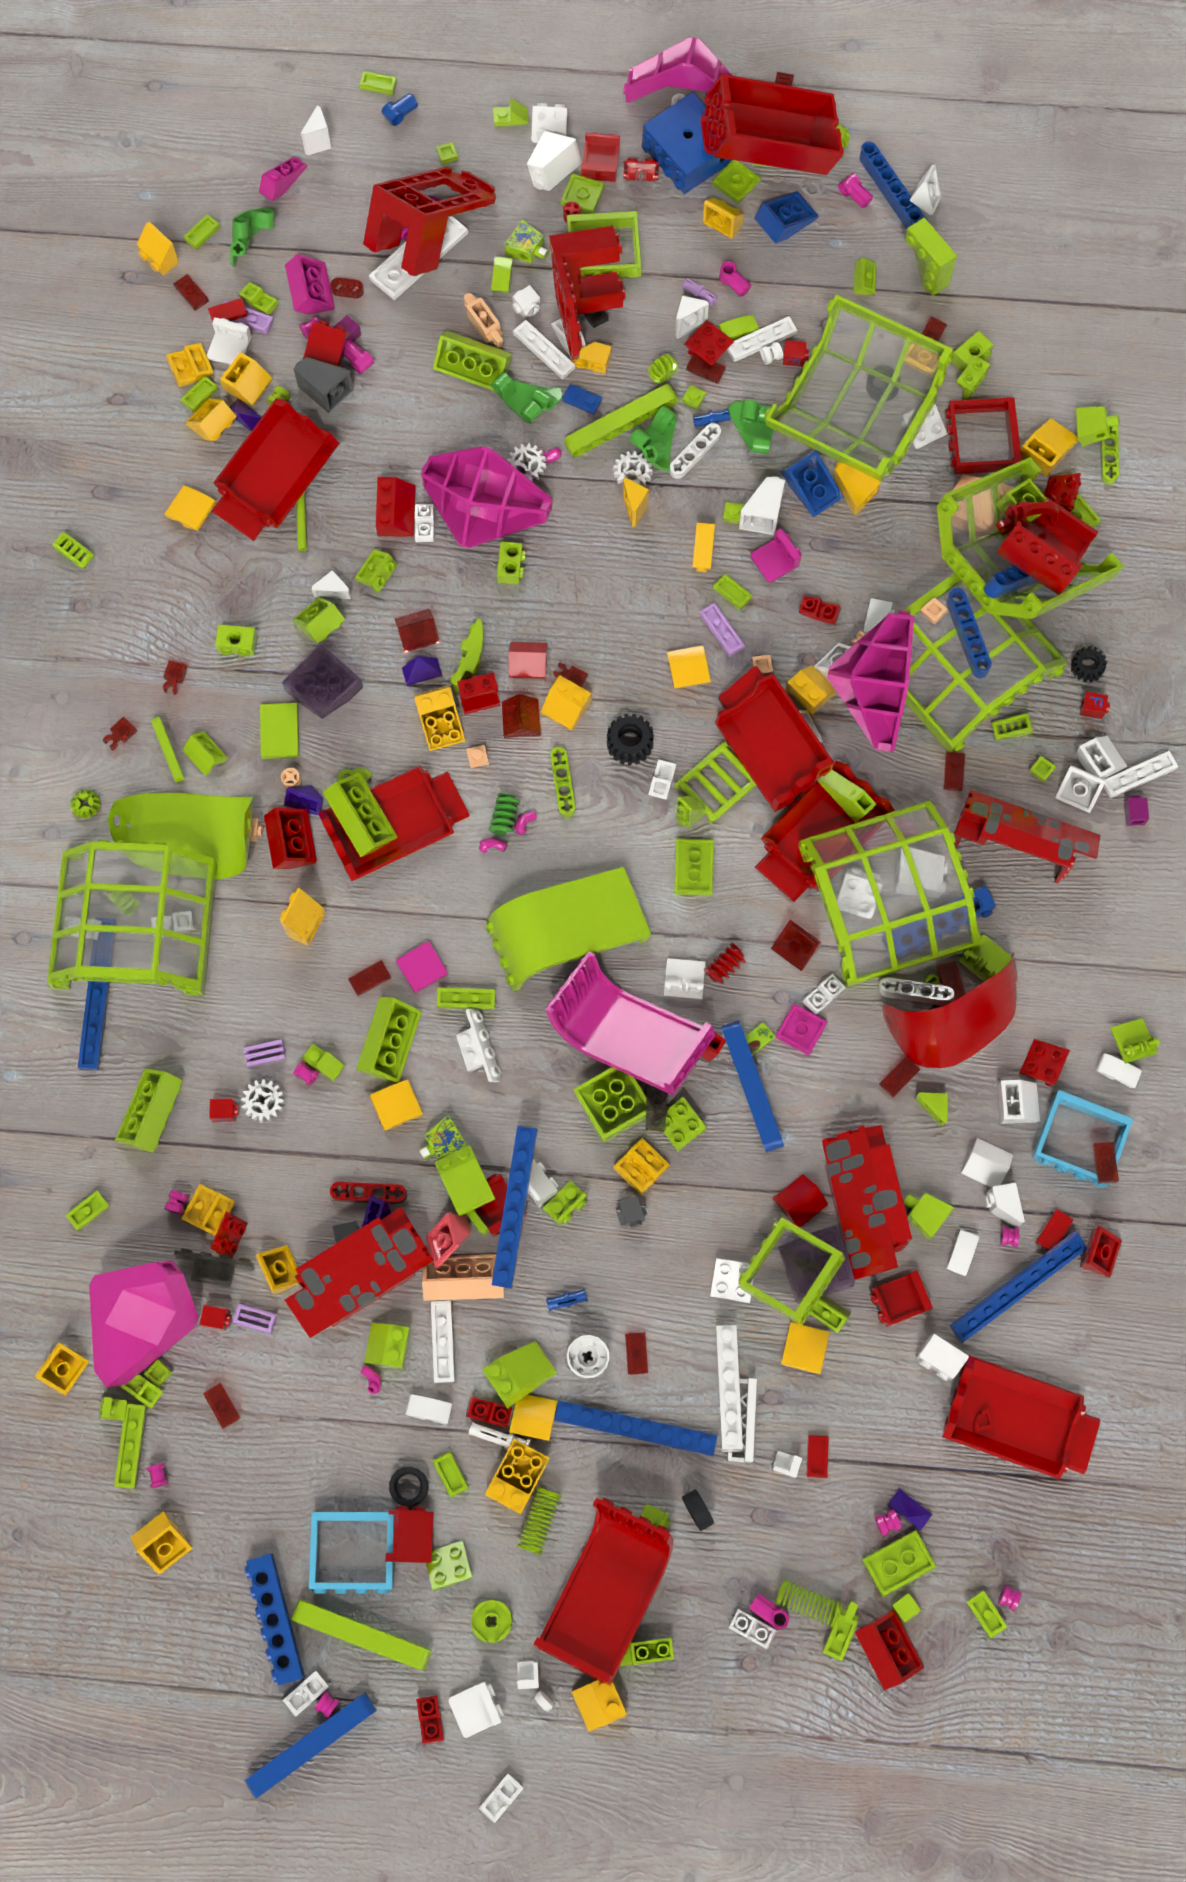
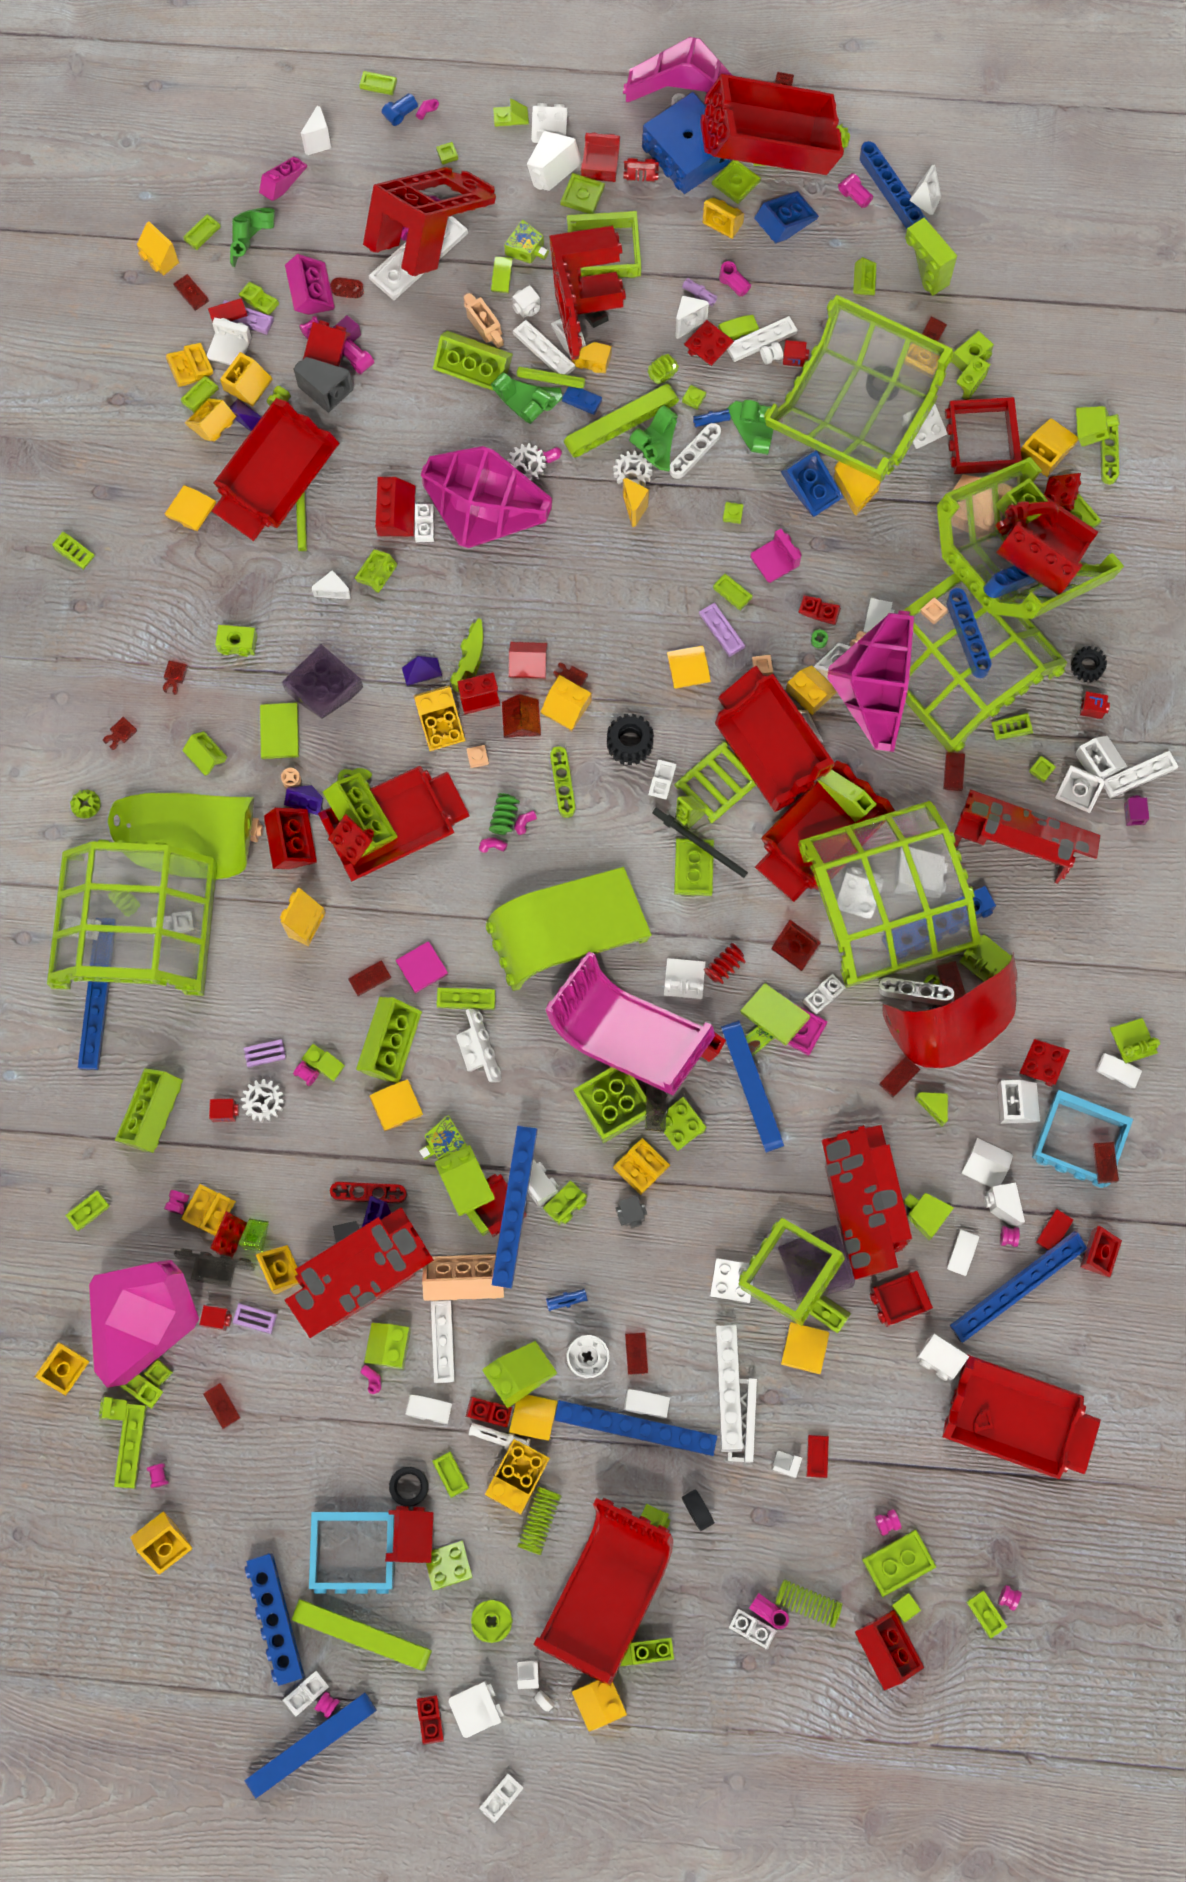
(167, 749): lime beam -> none
(254, 1235): none -> clear neon green slope
(318, 619): lime slope -> none
(351, 839): none -> red hinge
(417, 630): clear red slope -> none
(427, 106): none -> dark pink arm
(447, 1237): coral slope -> none
(510, 563): lime brick -> none
(551, 377): none -> lime axle
(570, 208): red wheel -> none
(646, 1403): none -> white slope
(669, 821): none -> pearl dark grey bar
(701, 368): clear red plate -> none
(703, 546): yellow slope -> none
(763, 508): white slope -> none
(775, 1014): none -> lime tile
(801, 1201): red slope -> none
(817, 644): none -> bright green bush
(842, 1632): lime hinge -> none
(909, 1509): dark purple slope -> none

